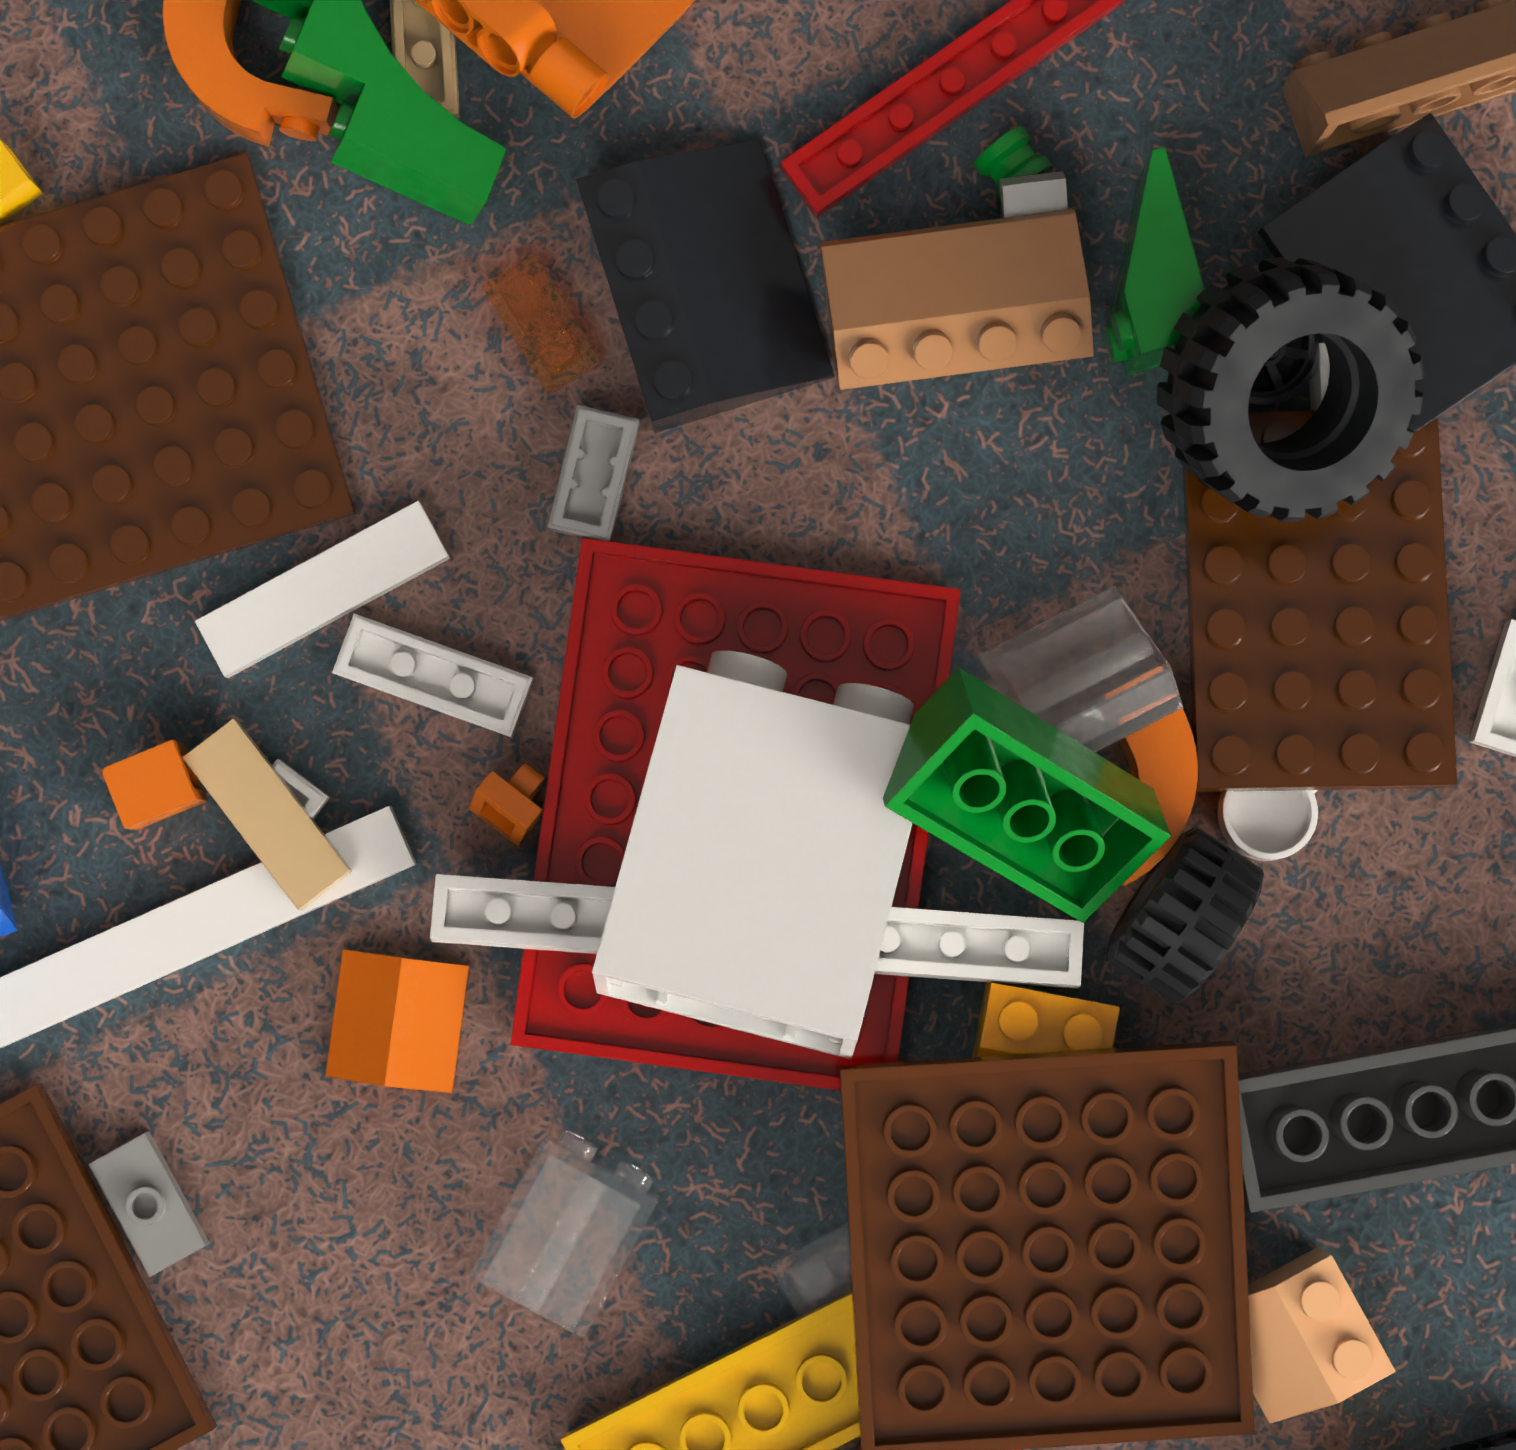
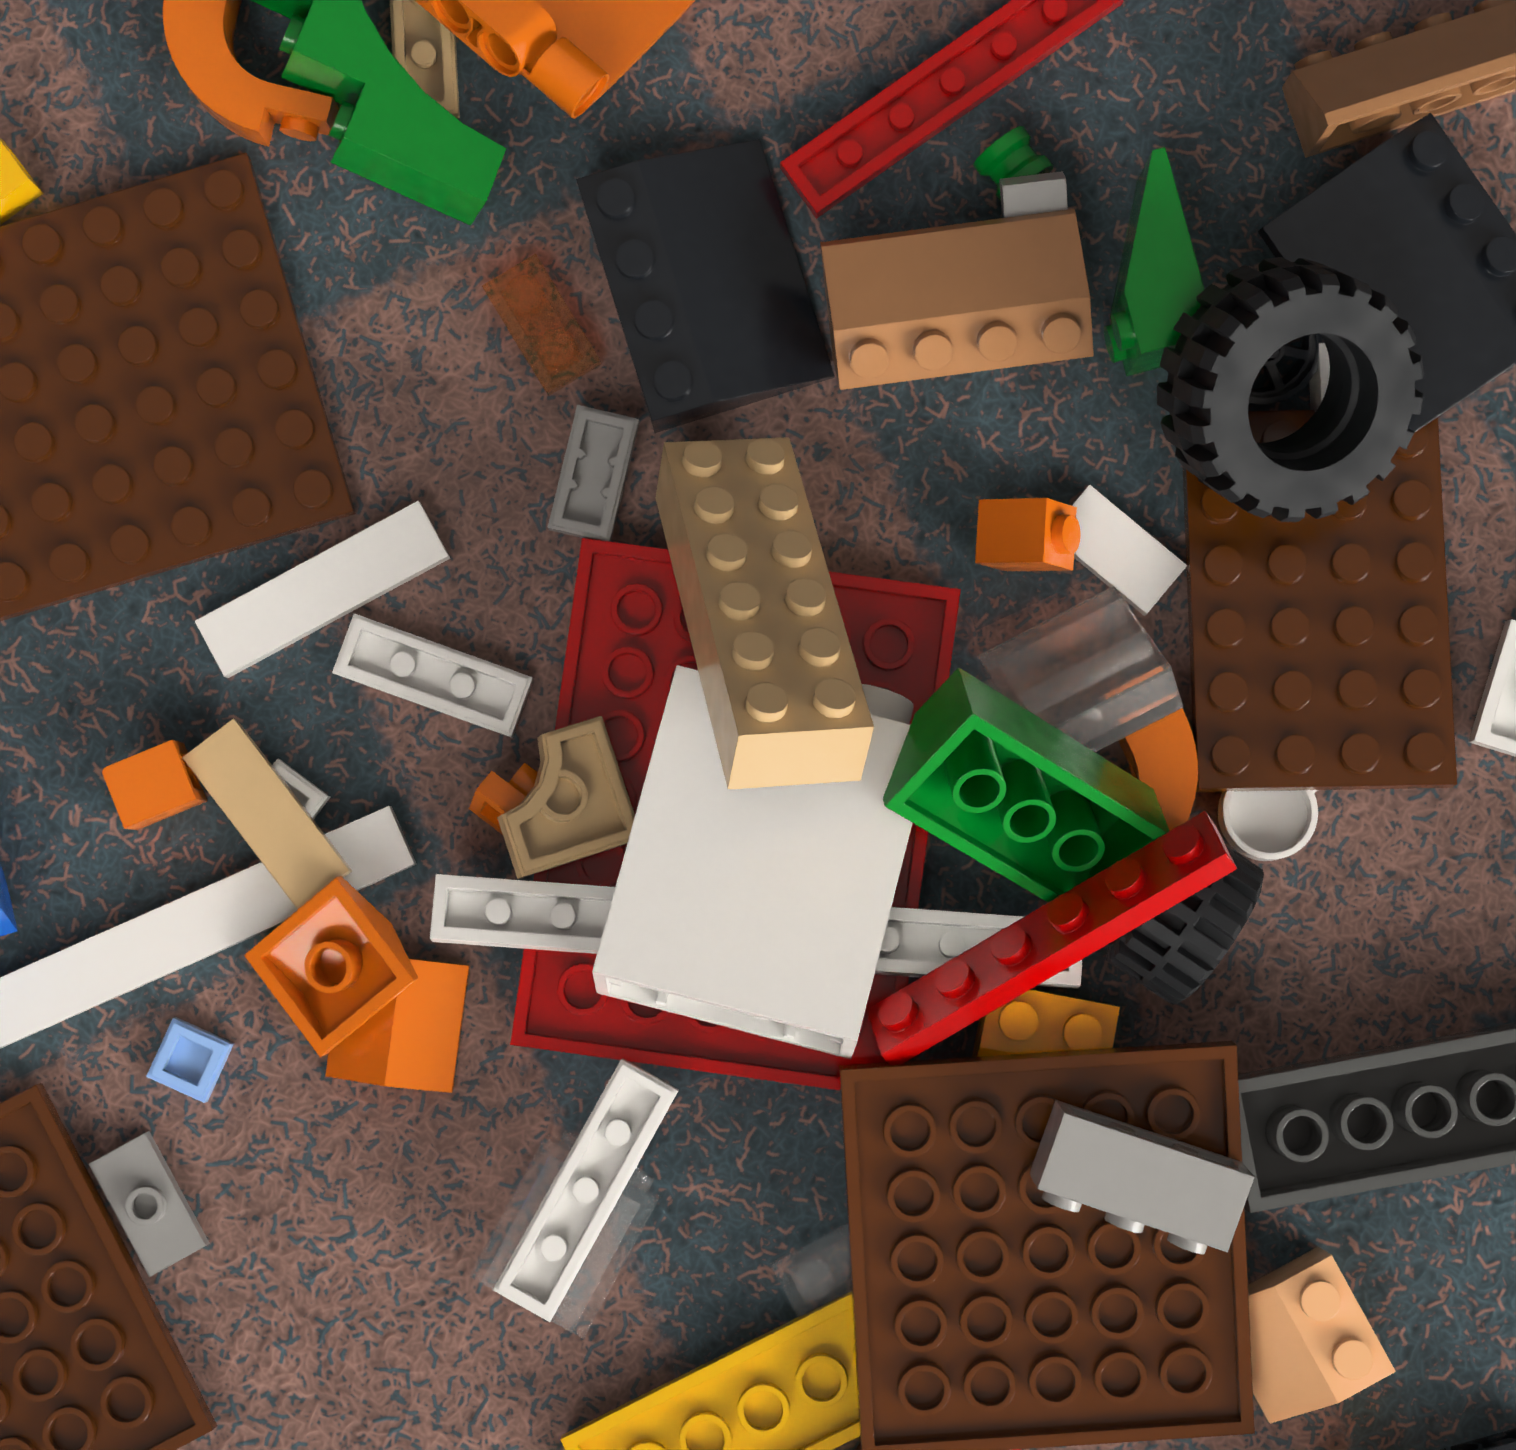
(190, 1060): none -> light blue tile
(333, 964): none -> orange slope
(575, 803): none -> tan tile
(585, 1190): none -> white tile
(762, 614): none -> tan brick
(1026, 534): none -> orange brick
(1050, 939): none -> red plate
(1123, 552): none -> white tile
(1140, 1178): none -> light grey brick

